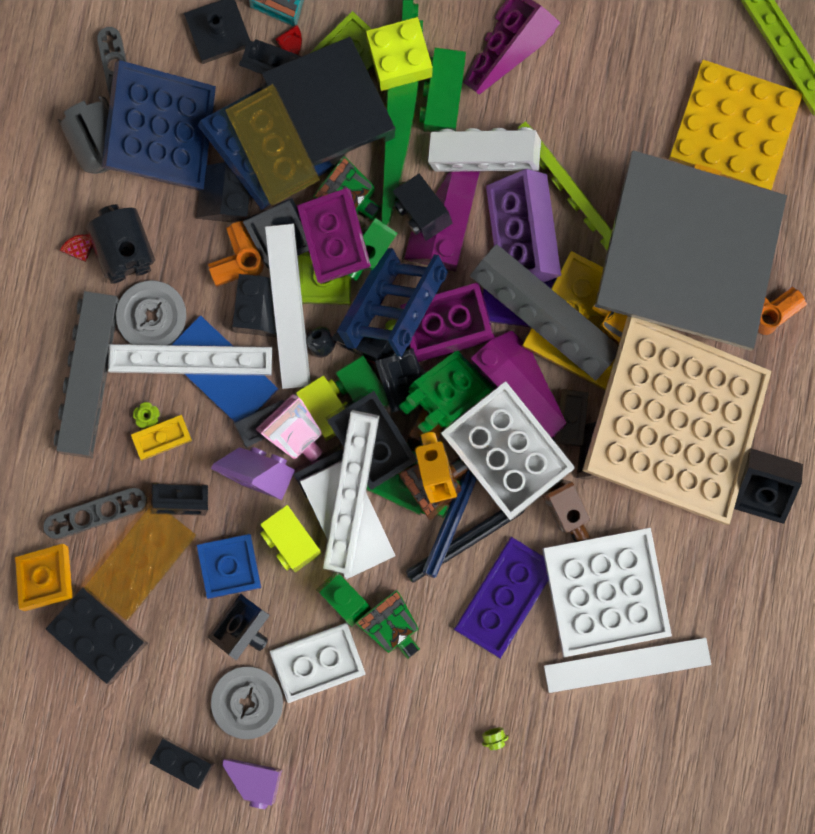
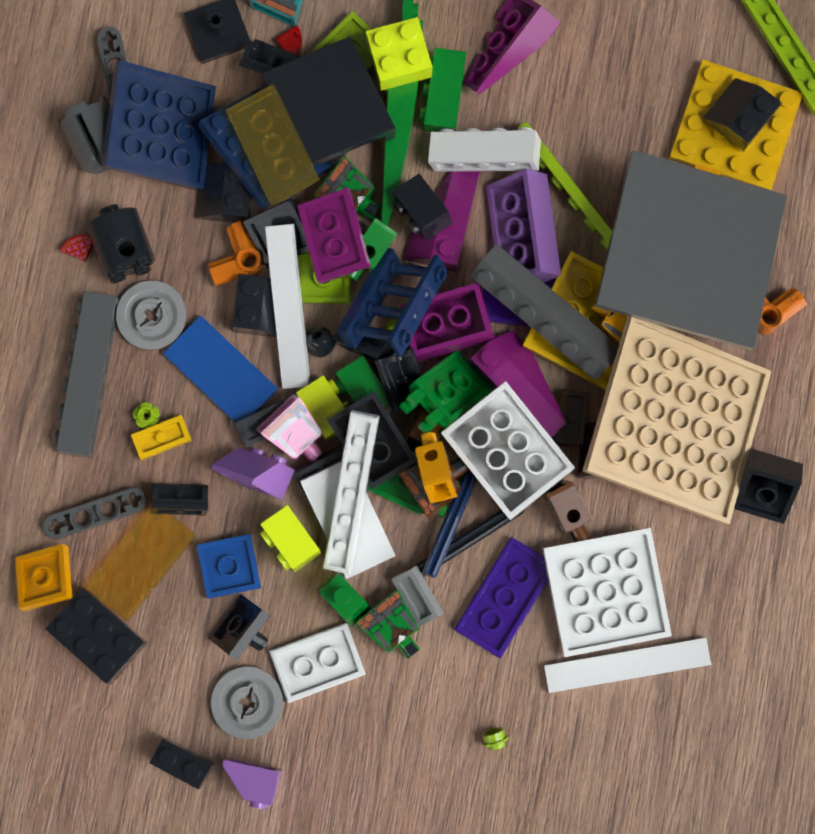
(190, 360): white tile -> none
(417, 596): none -> light grey tile
(742, 112): none -> black slope

